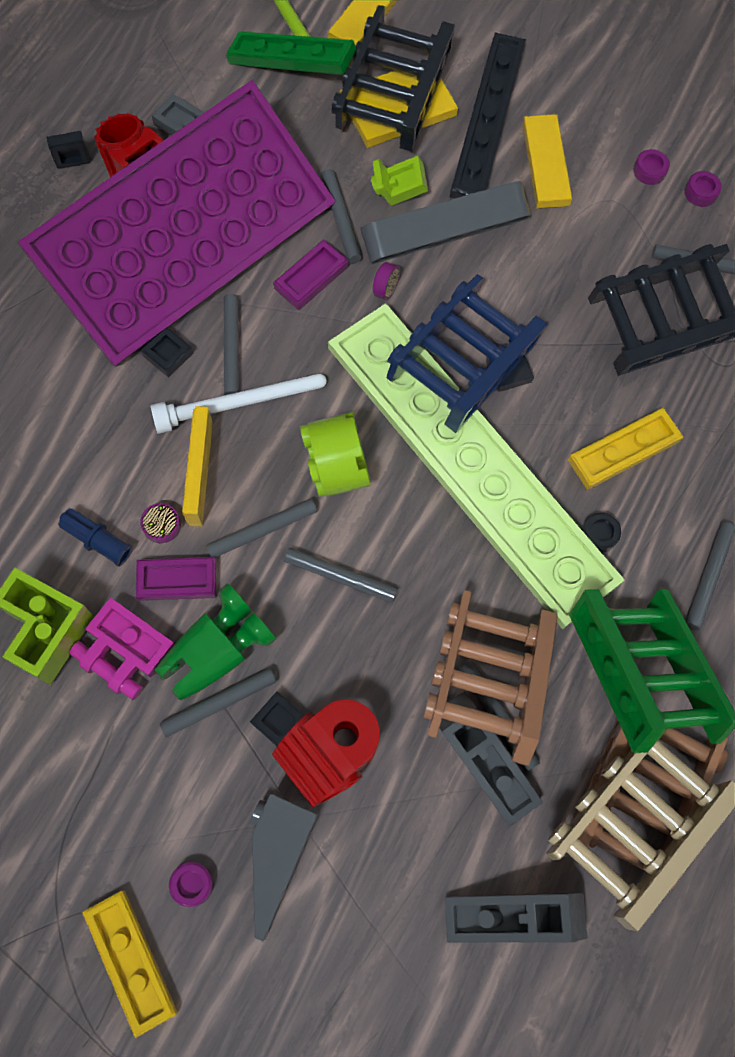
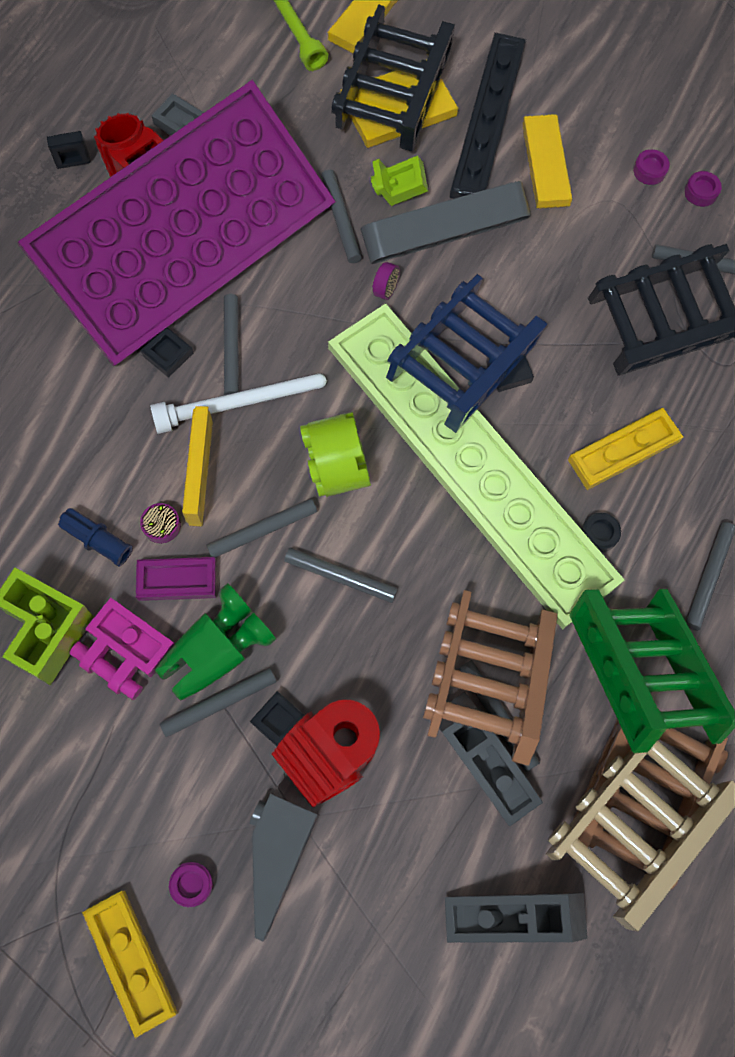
(291, 52): green tile -> none
(311, 274): magenta tile -> none

